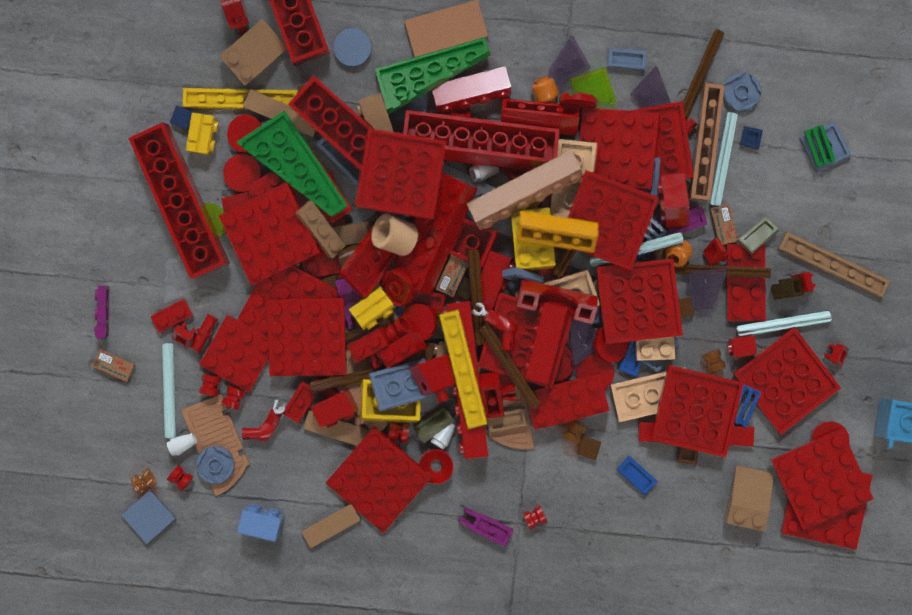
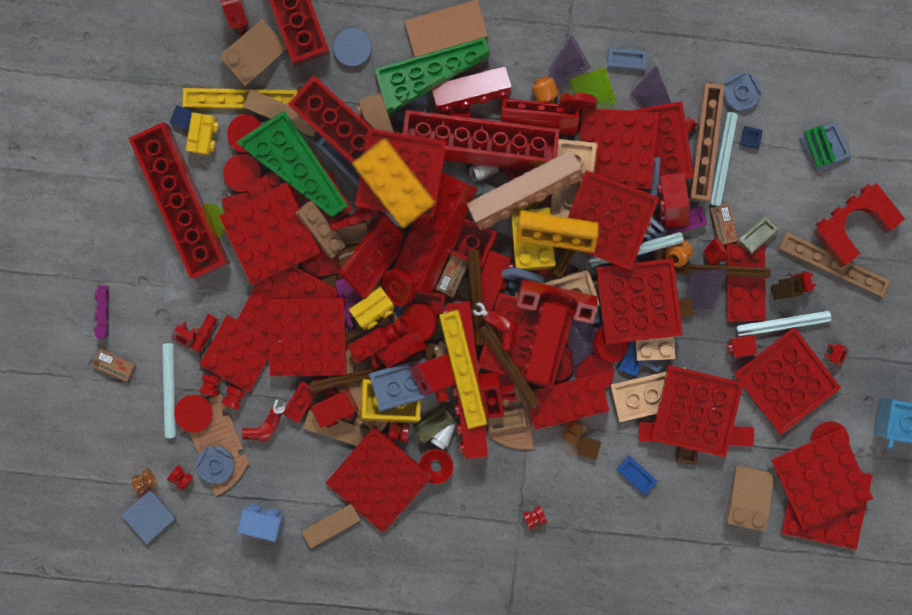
(172, 315): red plate -> none
(181, 443): white cone -> none
(193, 413): none -> red tile
(360, 215): none -> red tile
(393, 183): none -> light orange brick
(394, 235): light nougat piece -> none
(487, 527): magenta hinge -> none
(702, 70): reddish brown axle -> none
(712, 356): clear orange wheel -> none
(738, 419): blue tile -> none
(871, 201): none -> red arch

